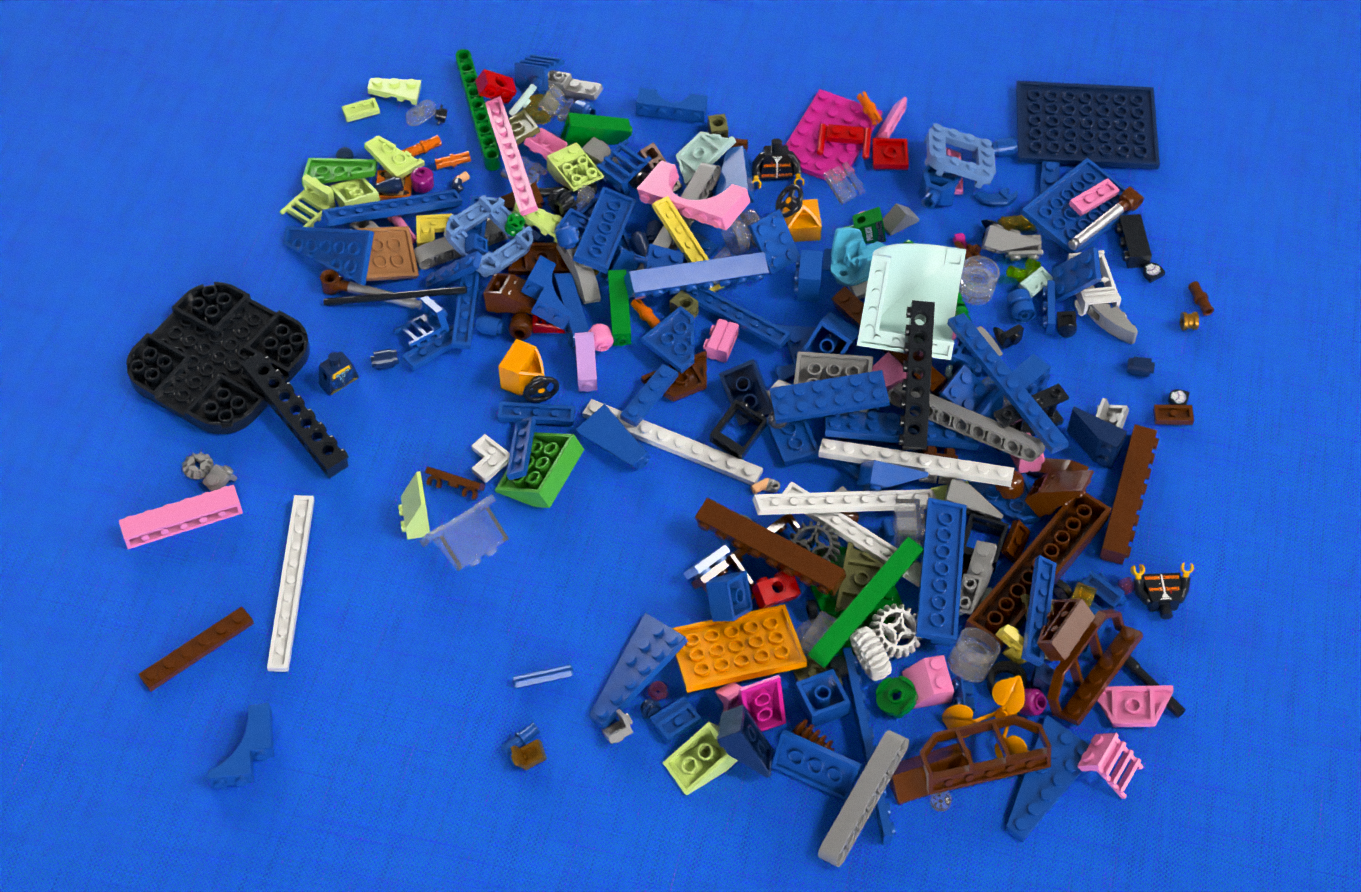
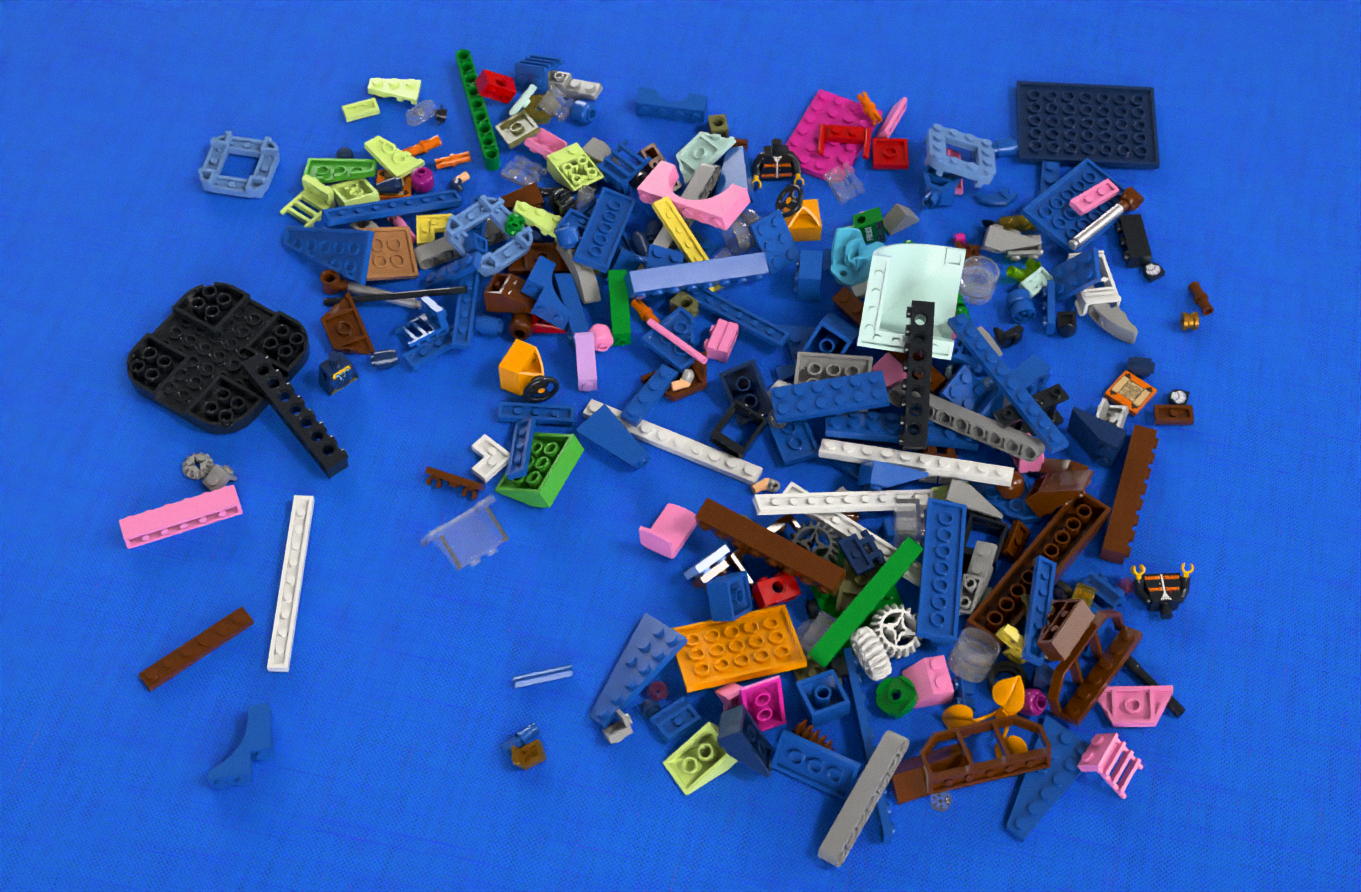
(257, 183): none -> medium blue plate
(346, 329): none -> reddish brown wing
(414, 509): yellowish green slope -> none
(511, 156): bright pink plate -> none
(584, 127): green slope -> none
(669, 531): none -> bright pink piece
(677, 341): none -> bright pink bar
(685, 381): none -> arm
(856, 555): none -> dark blue plate
(1130, 391): none -> tile

